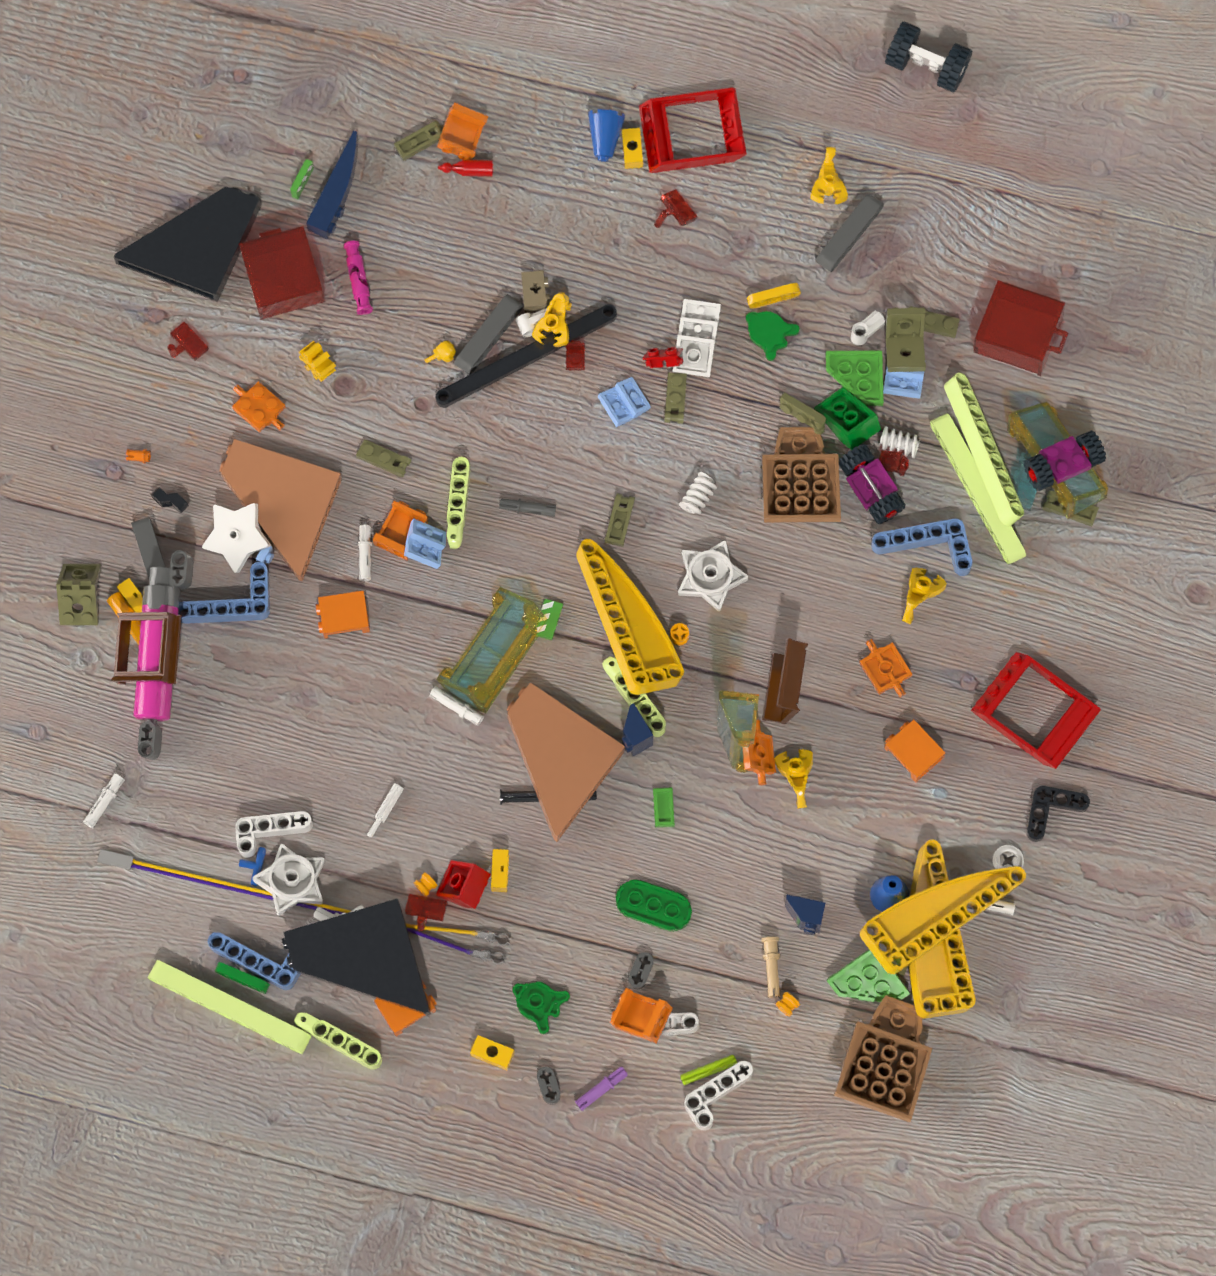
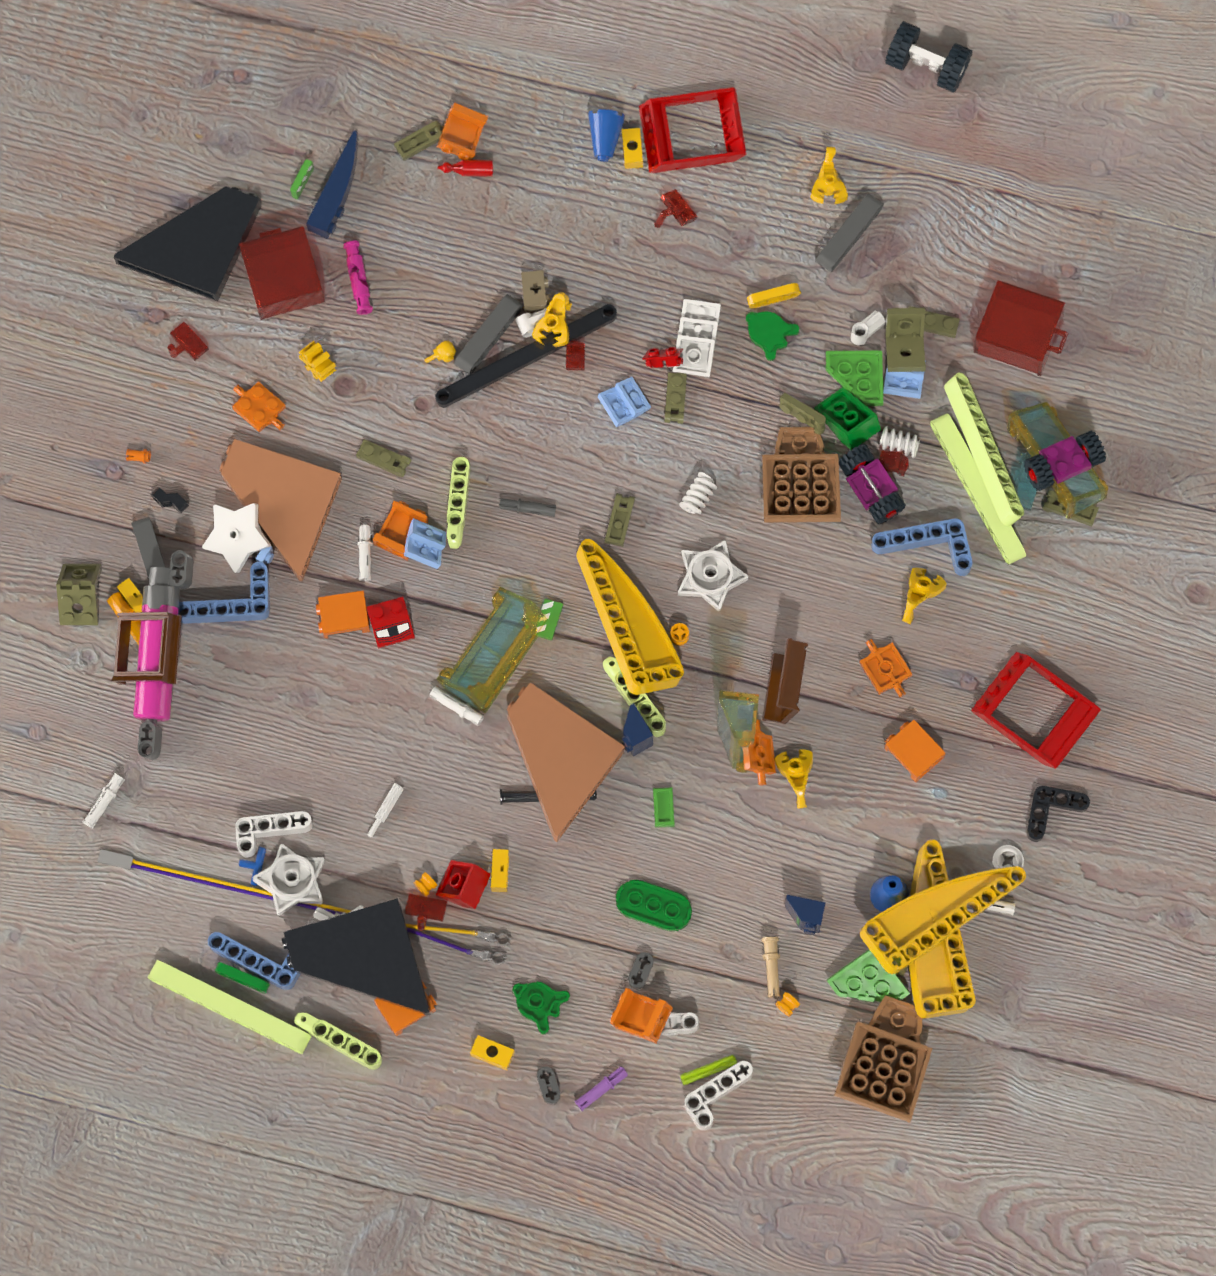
(390, 622): none -> red slope

